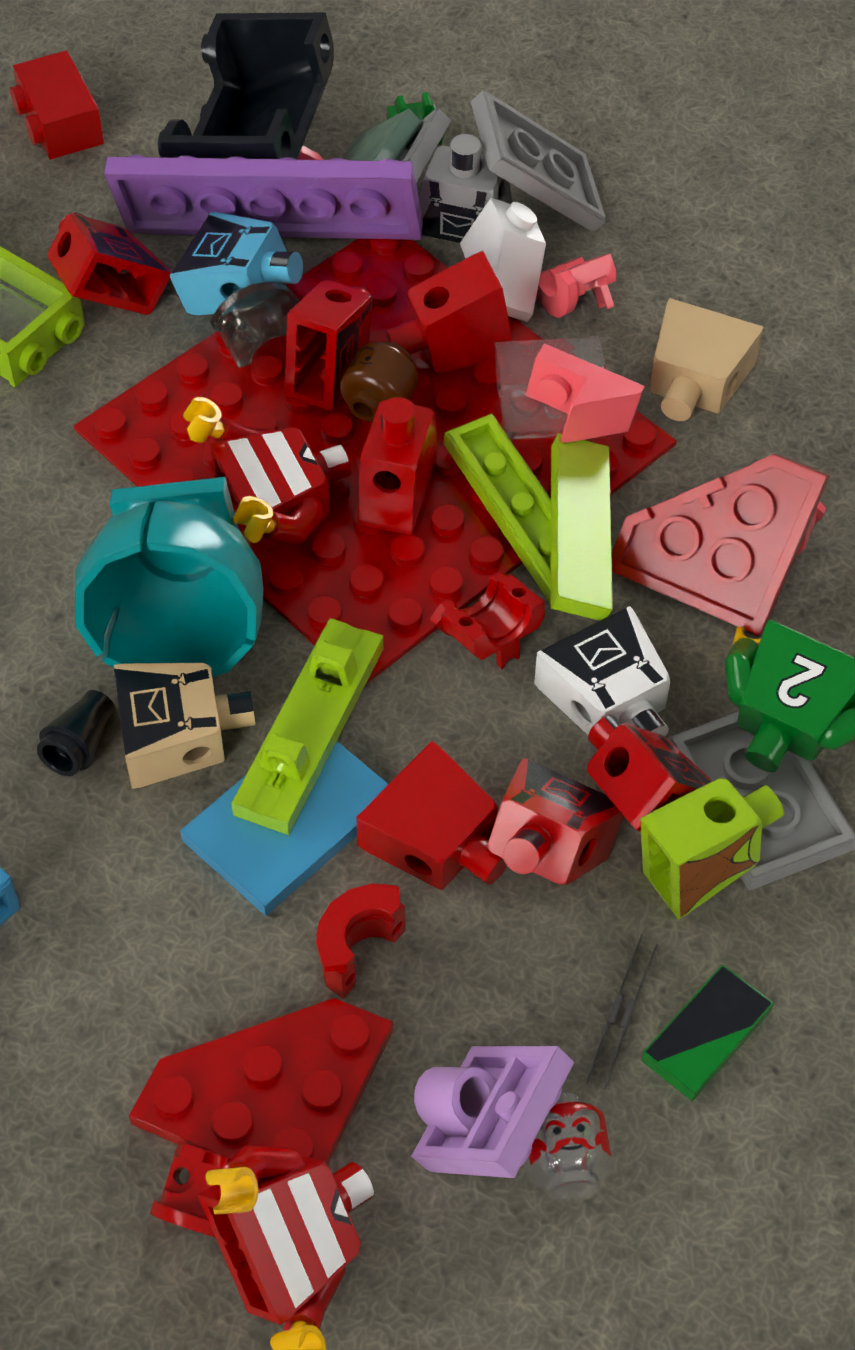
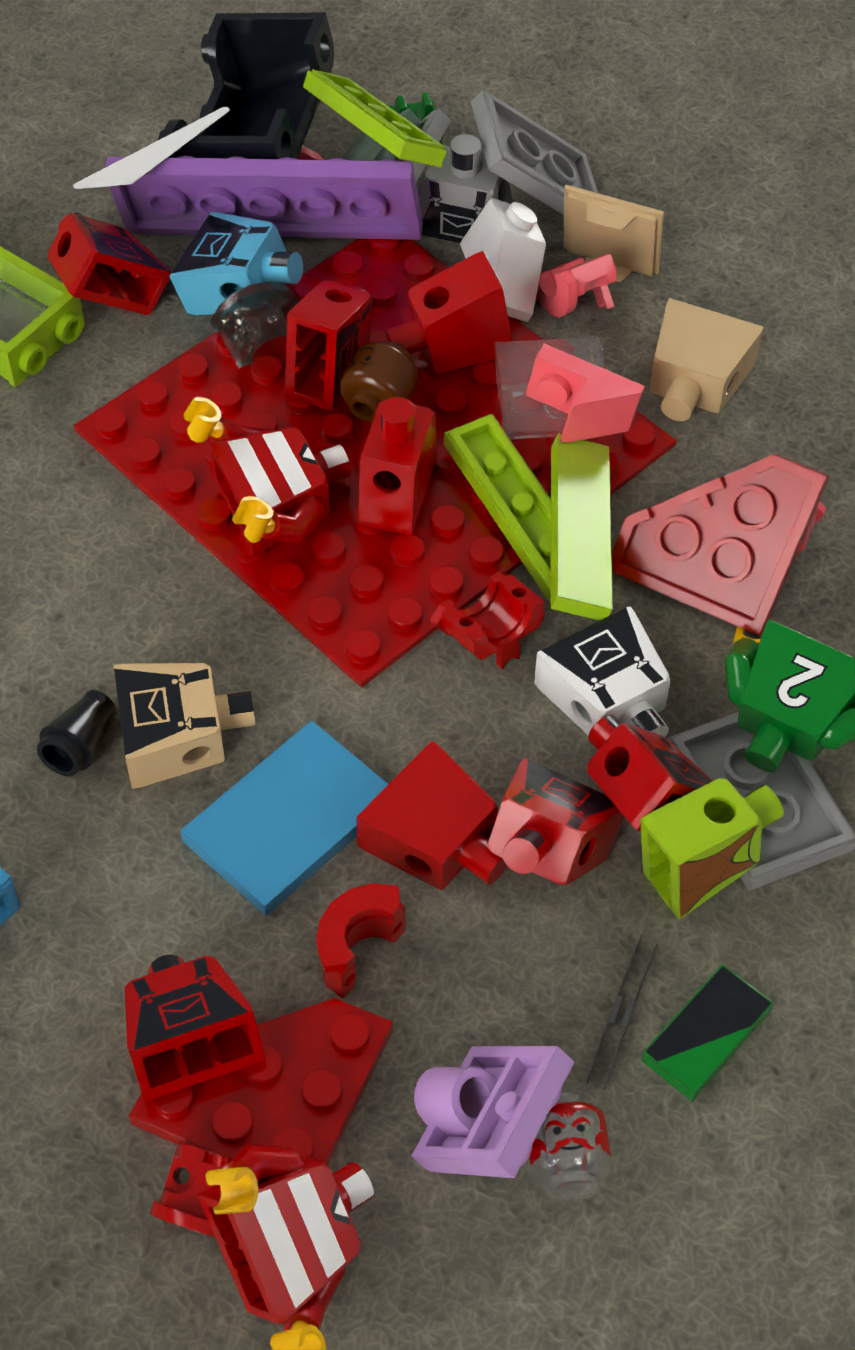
(56, 105): red brick -> none
(141, 162): none -> white sticker
(172, 579): teal plate -> none
(187, 1025): none -> red torso
(307, 727): lime hinge -> none
(375, 118): none -> lime tile
(609, 225): none -> tan piece

